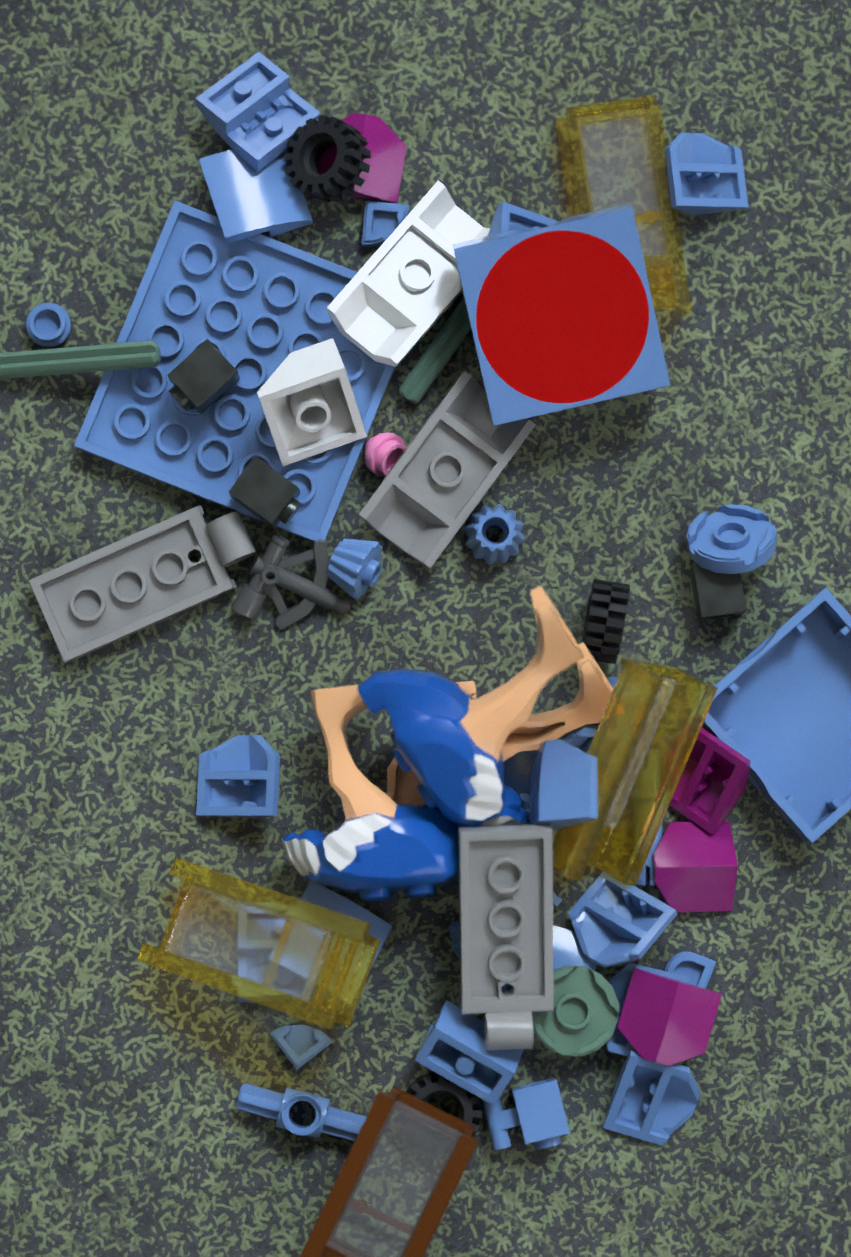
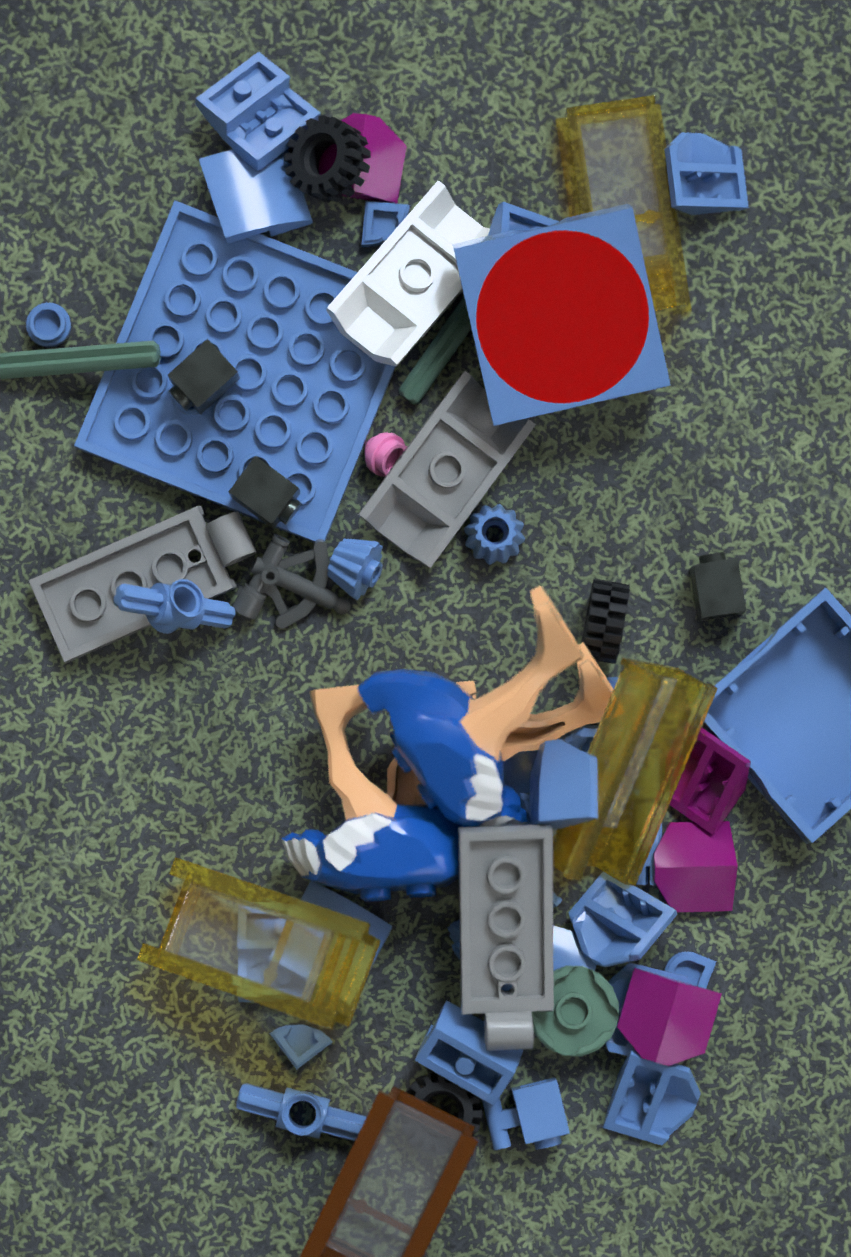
(174, 606): none -> medium blue axle
(239, 779): medium blue slope -> none
(310, 404): white slope -> none
(731, 539): medium blue tile -> none

